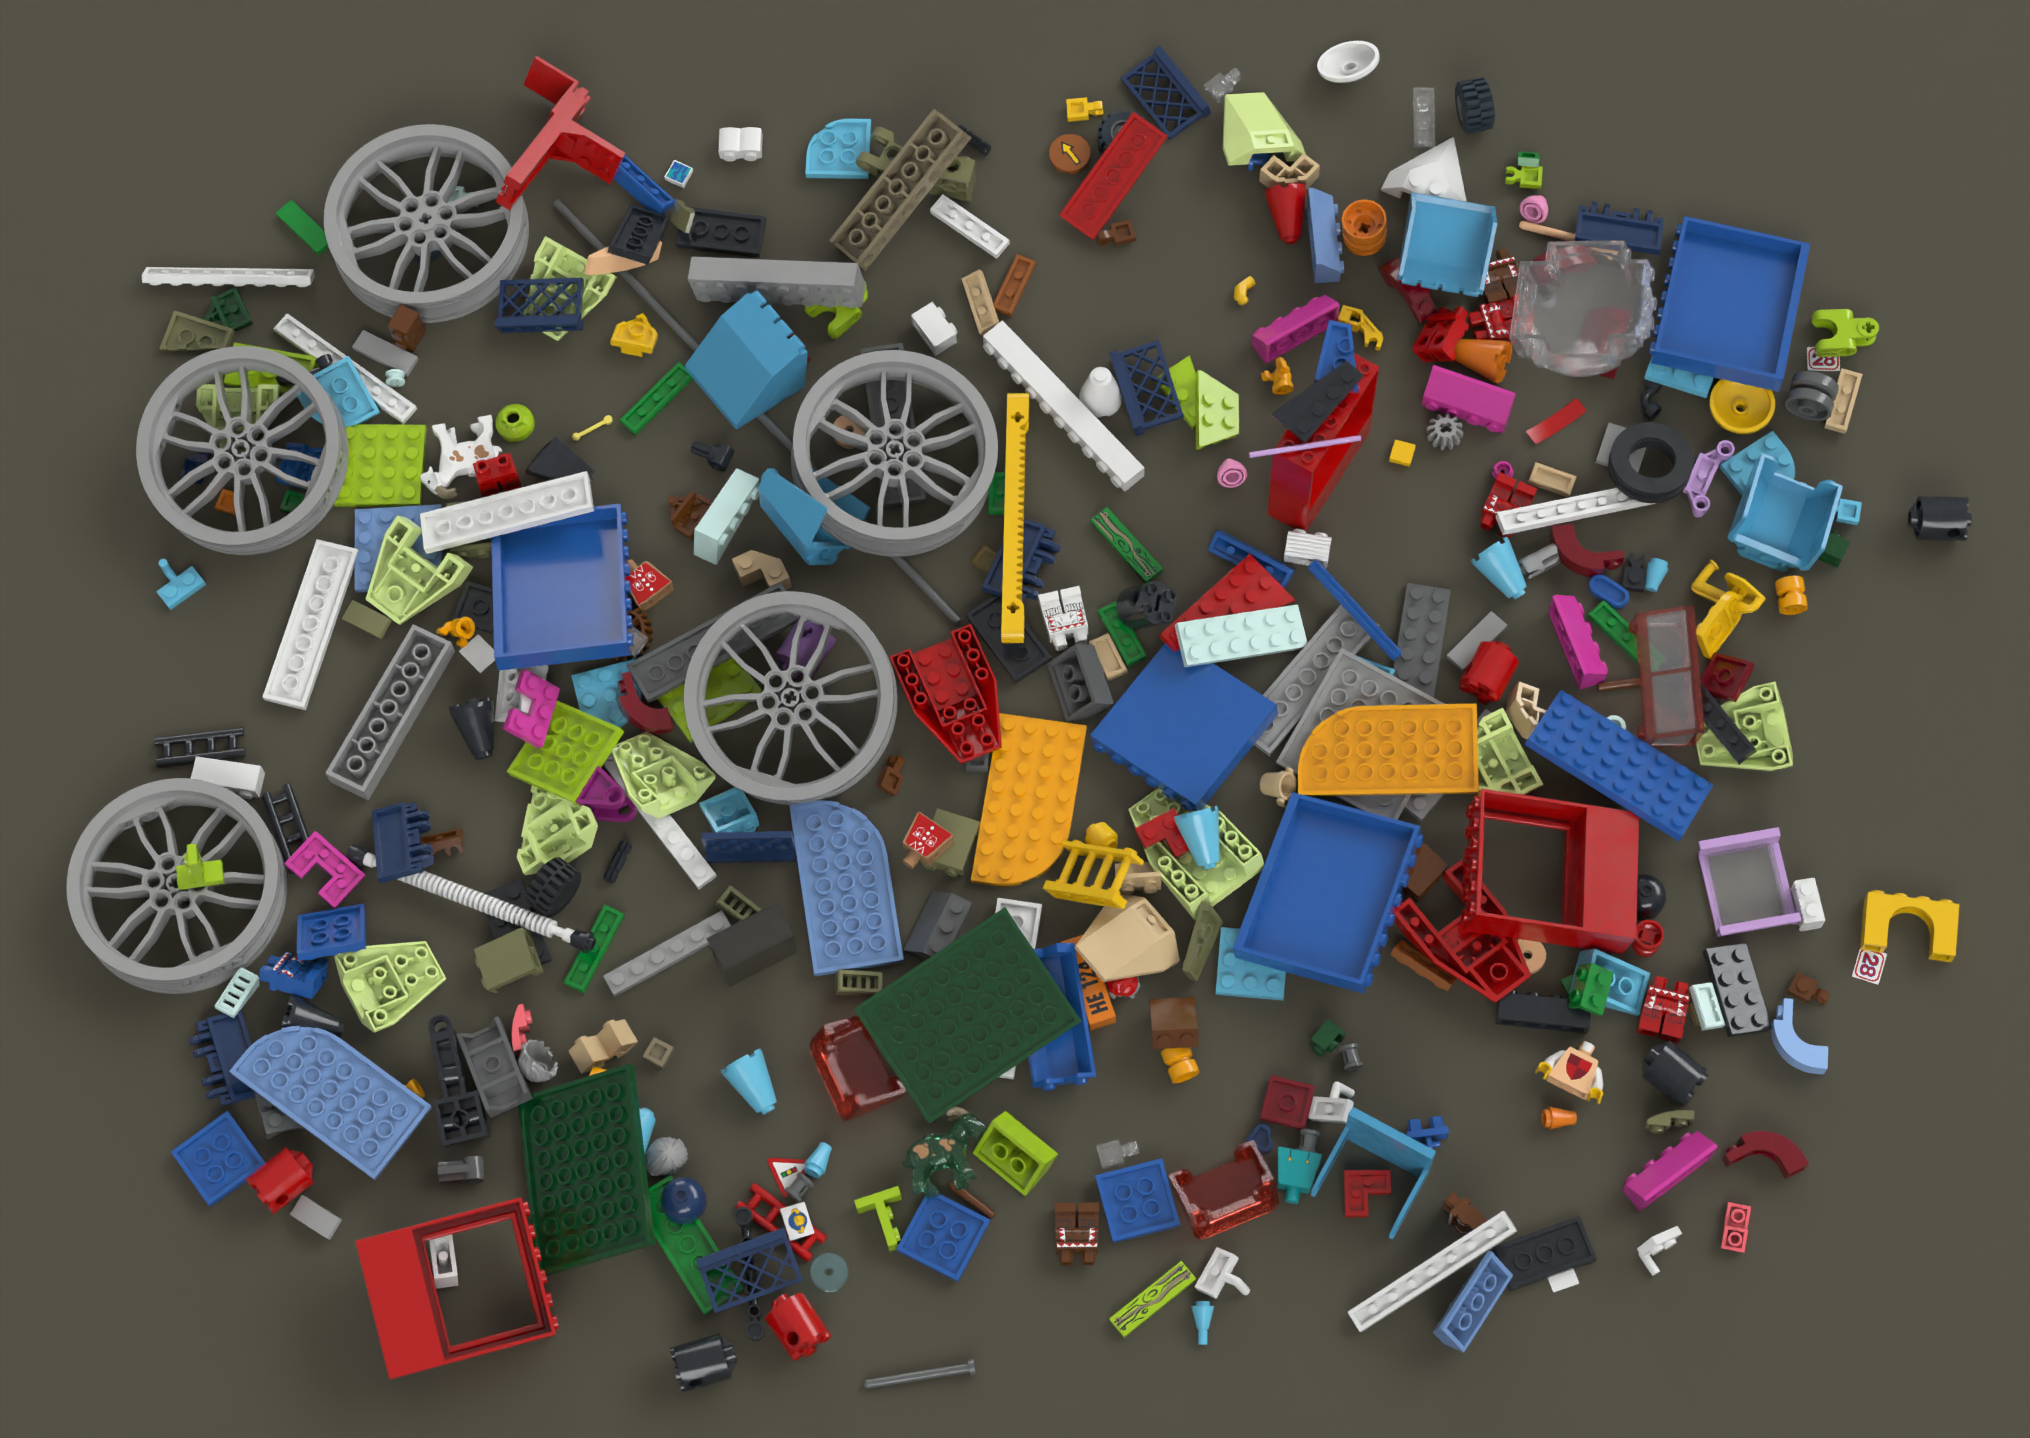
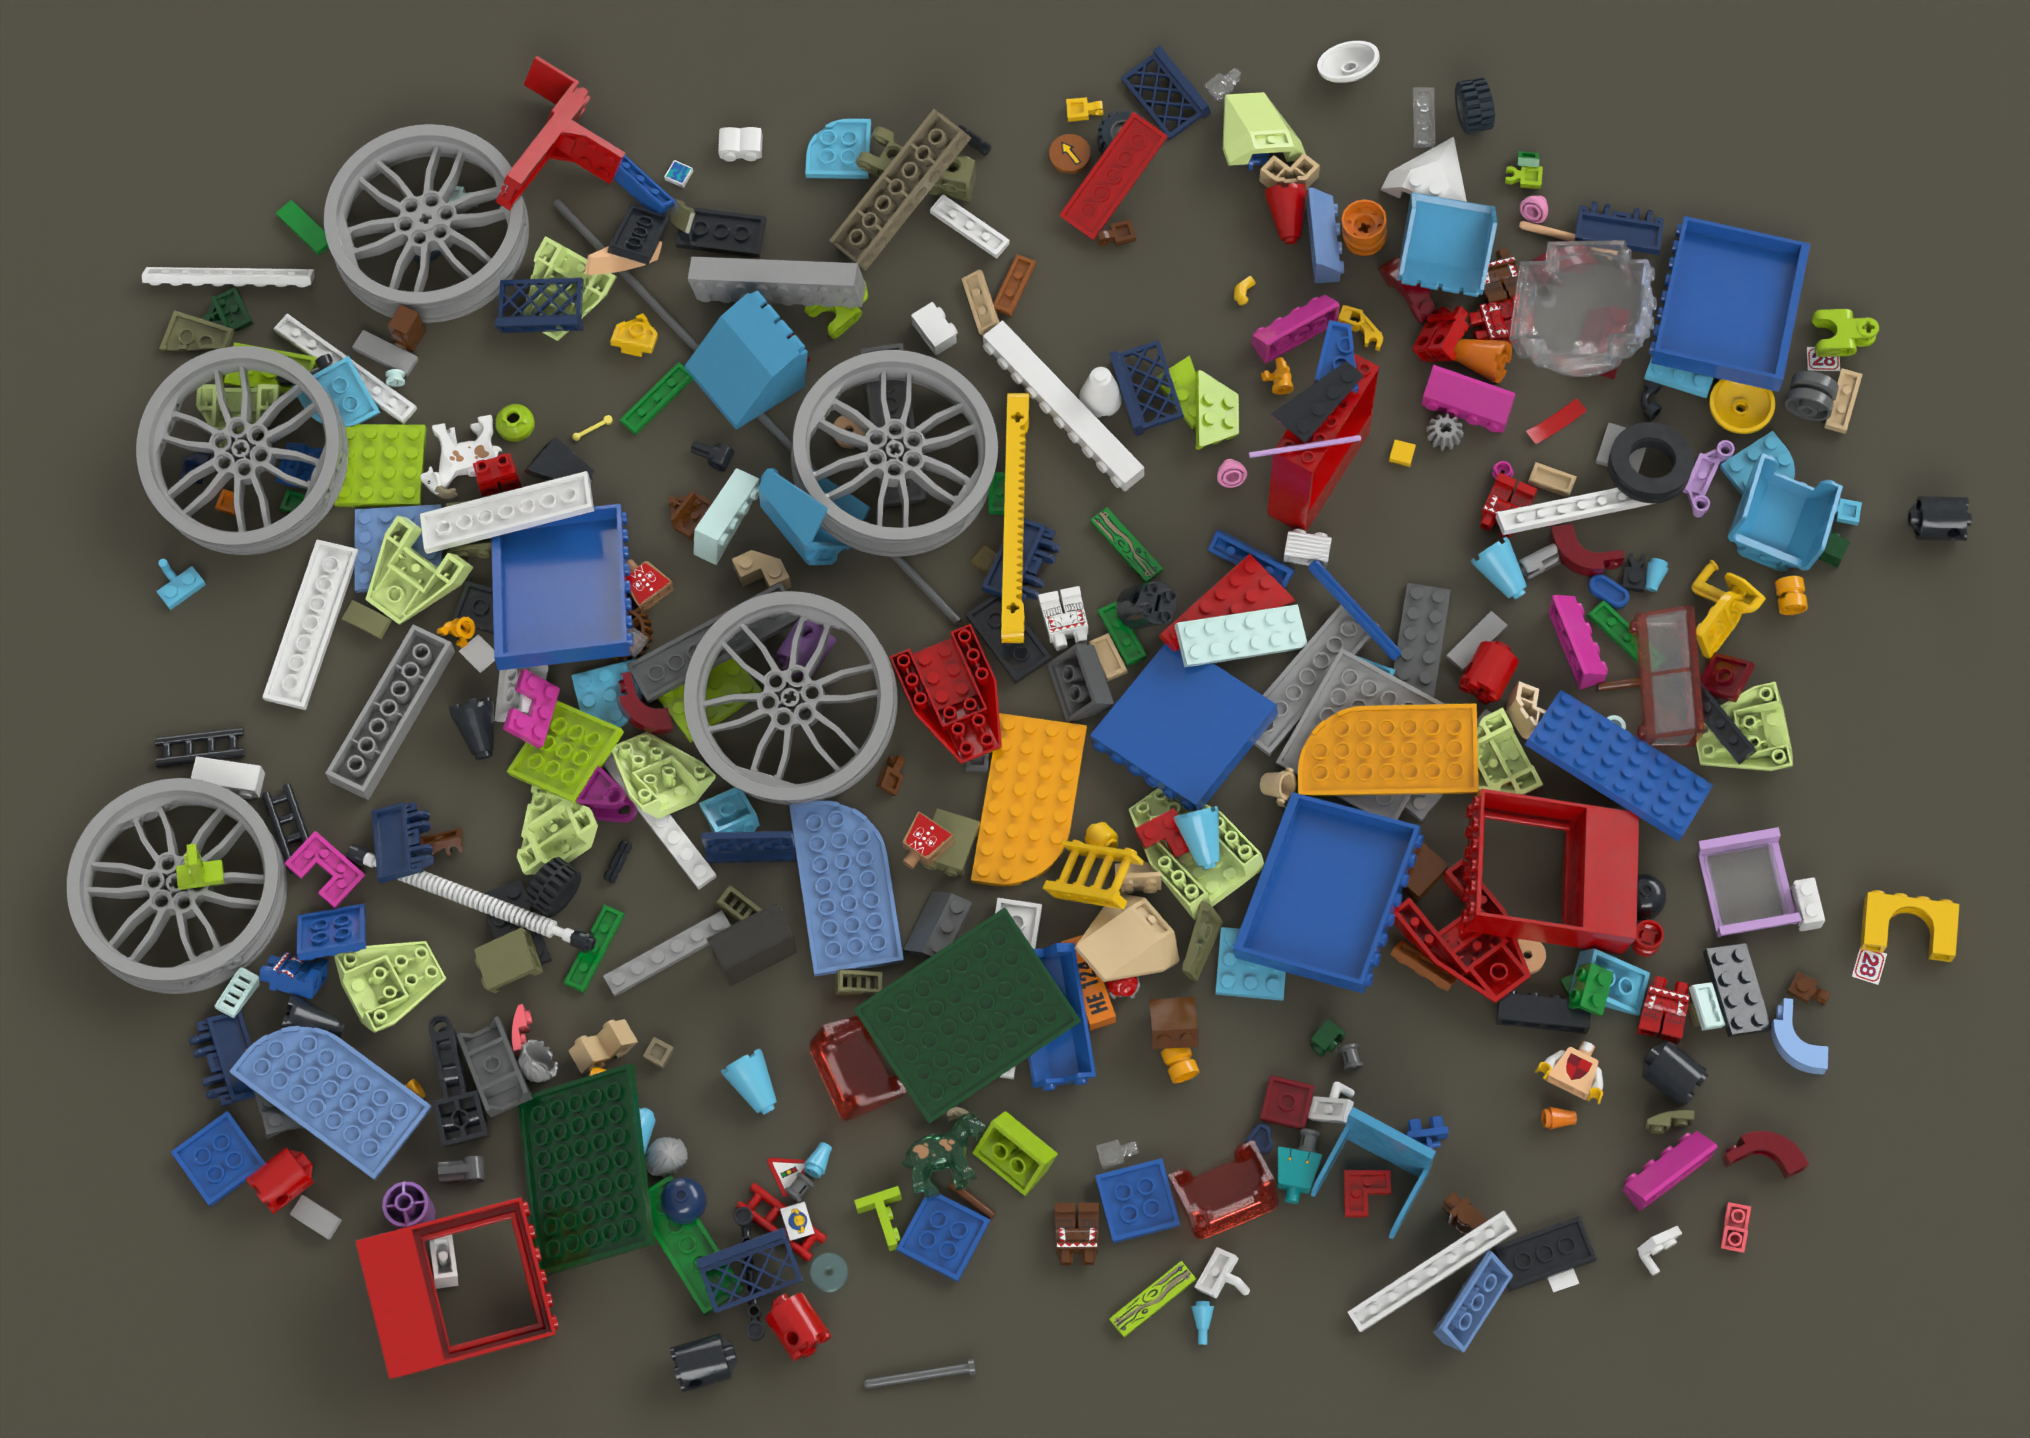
(407, 1205): none -> medium lavender cylinder

